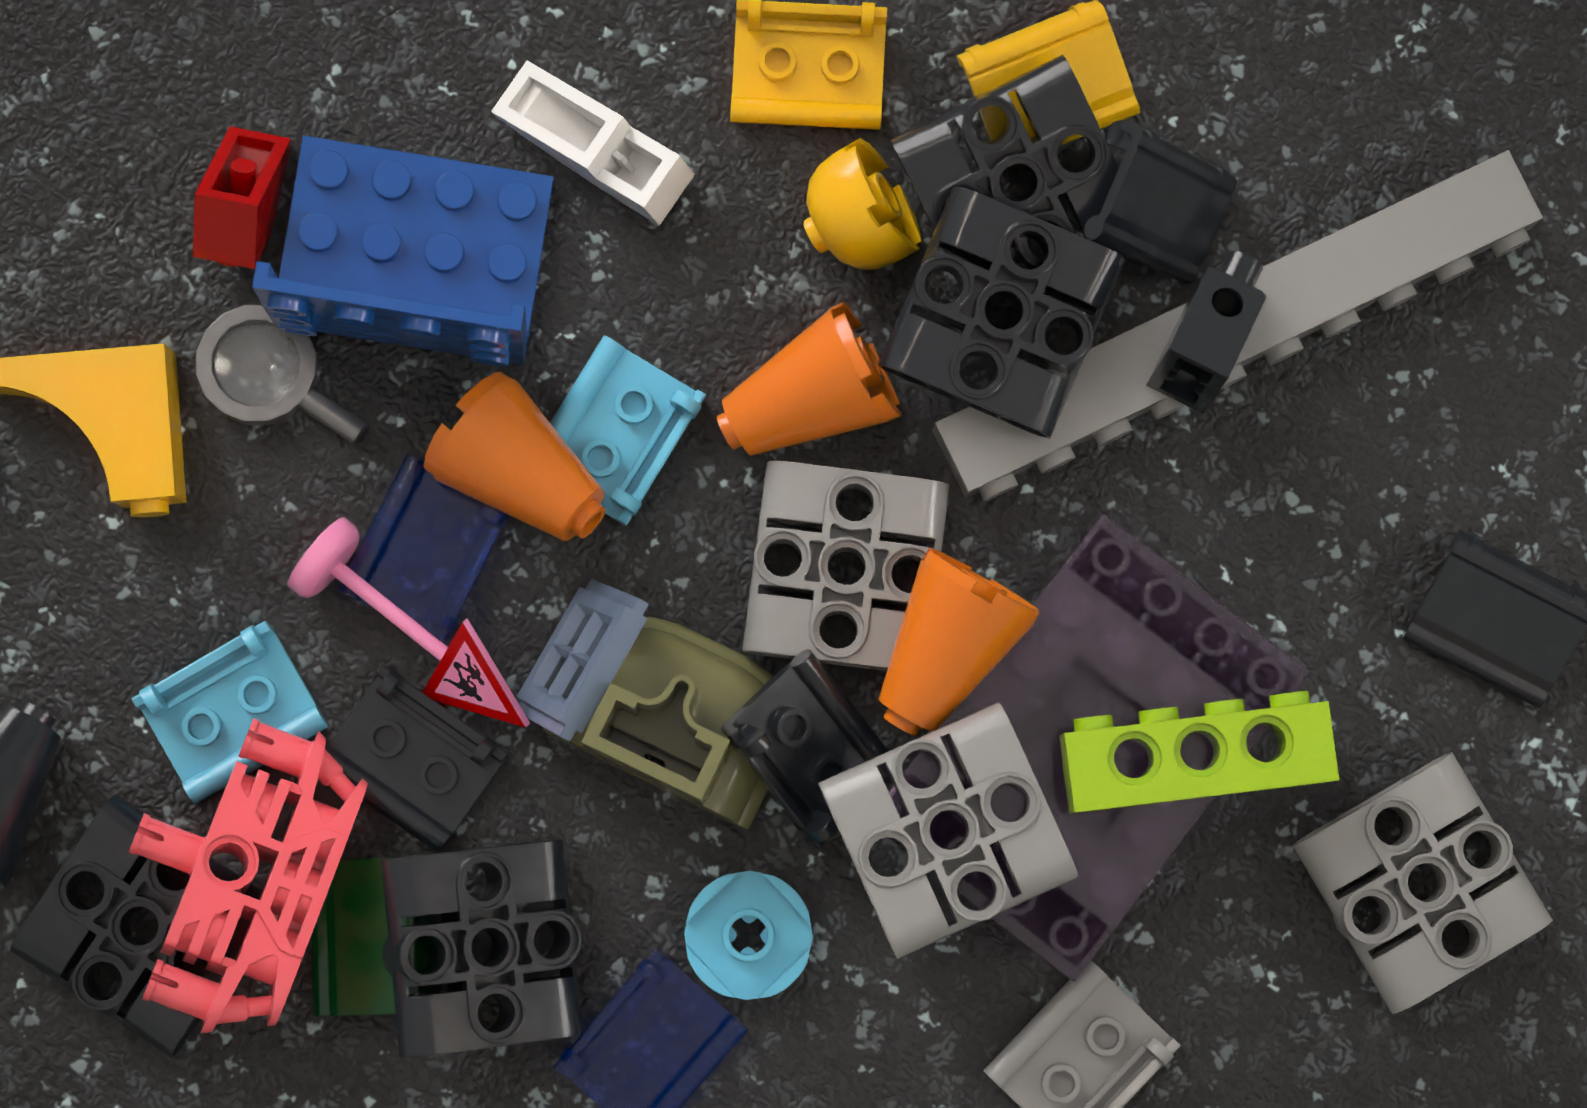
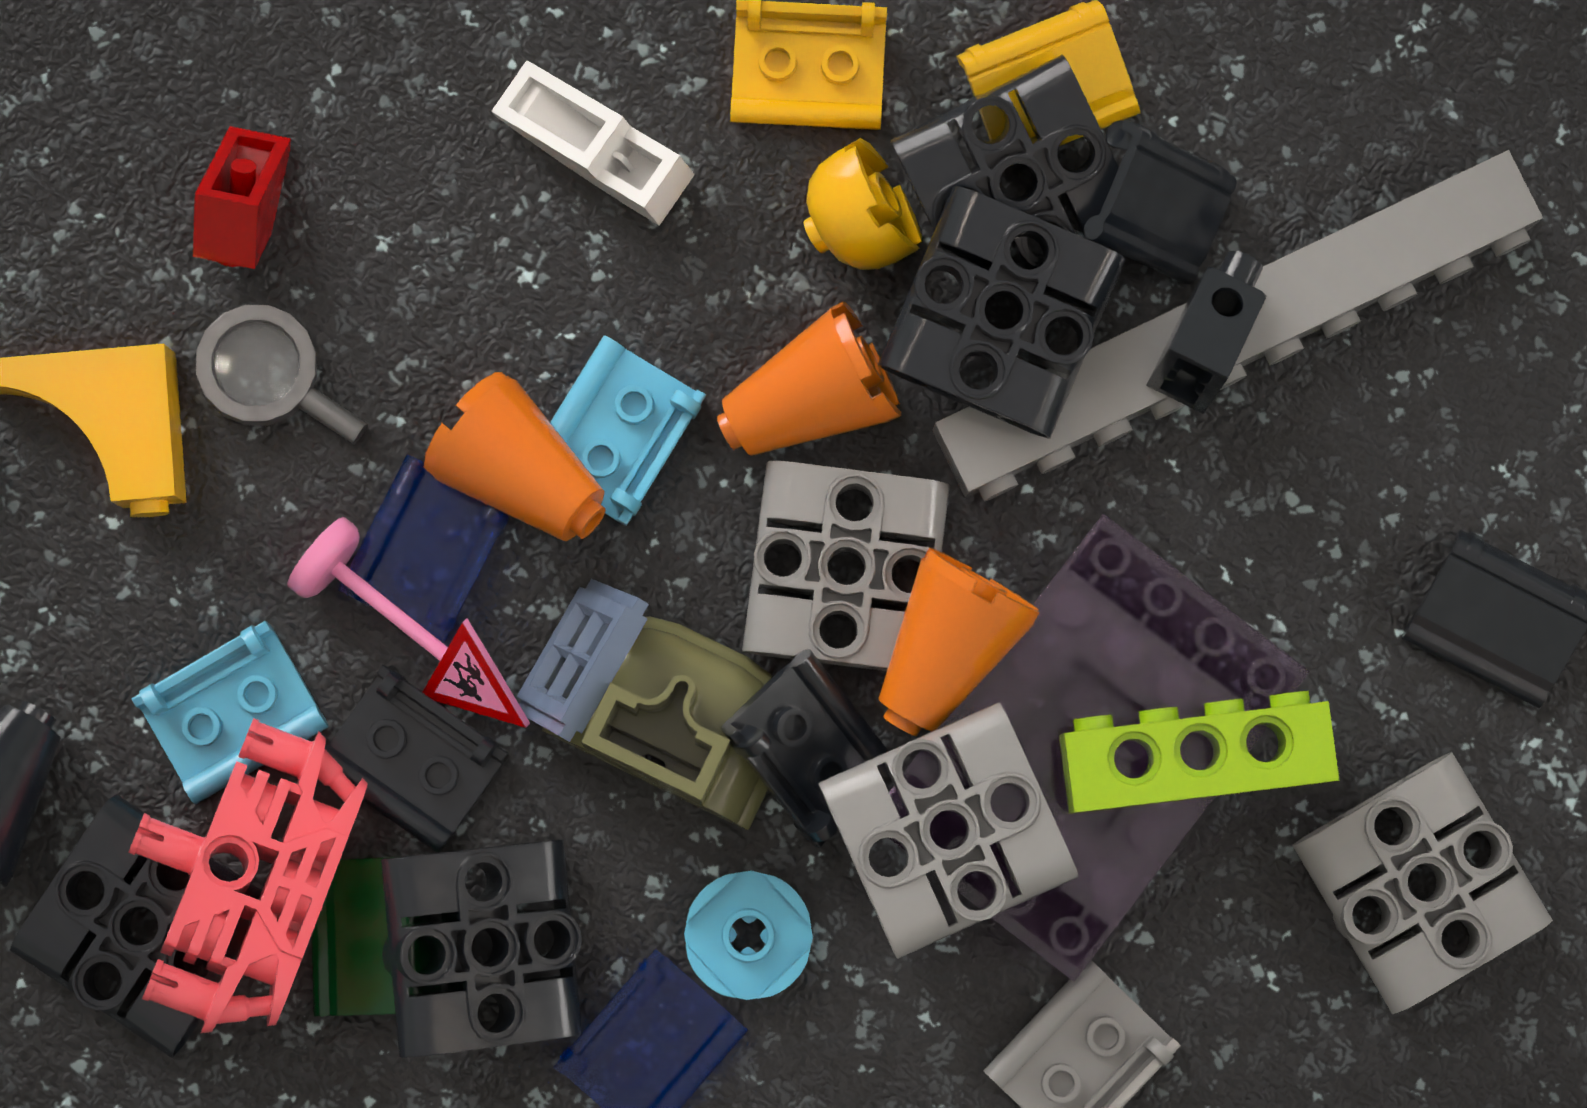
(410, 251): blue bracket -> none

